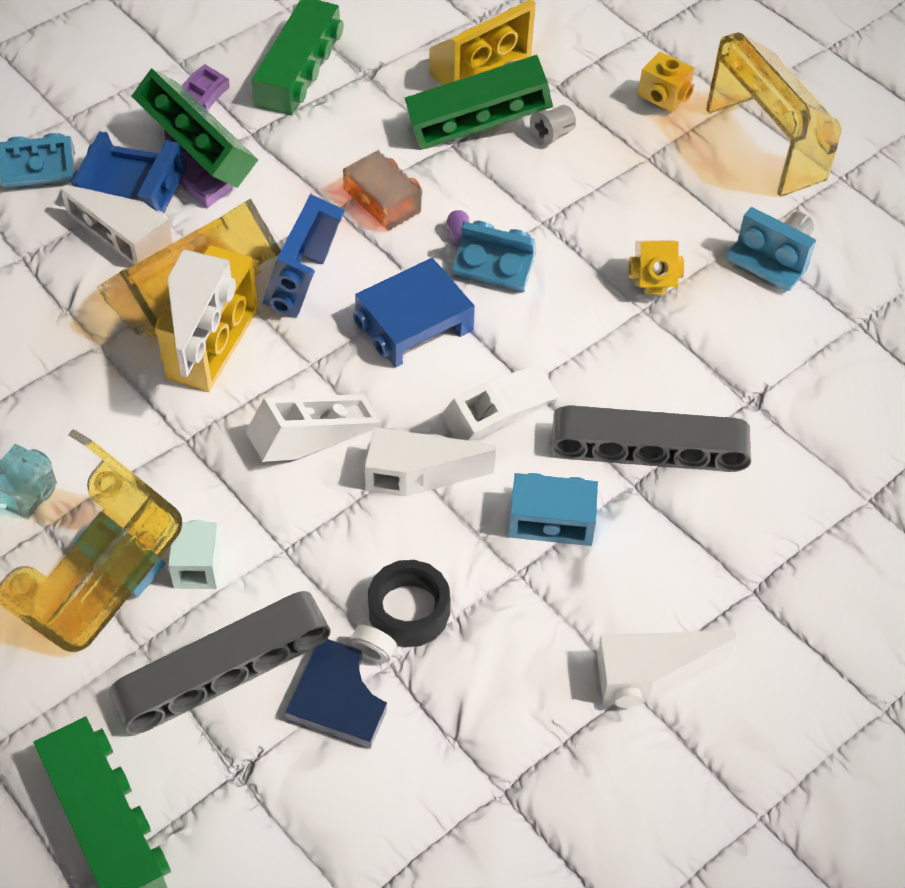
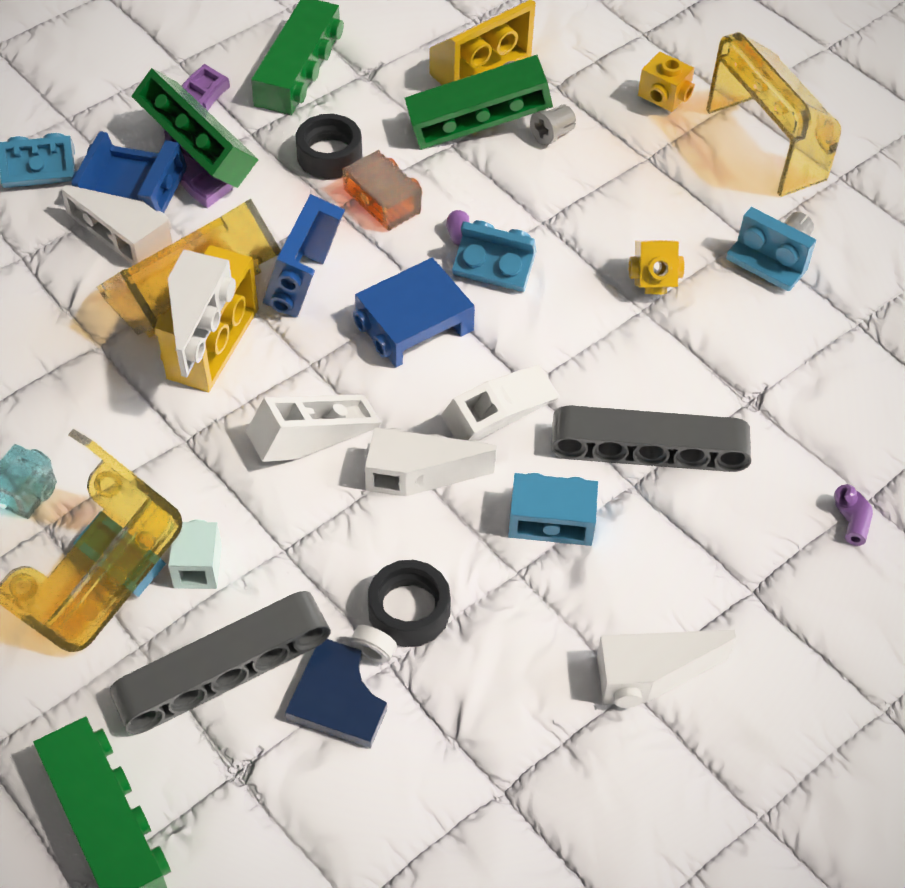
(328, 127): none -> black tyre
(856, 512): none -> medium lavender arm

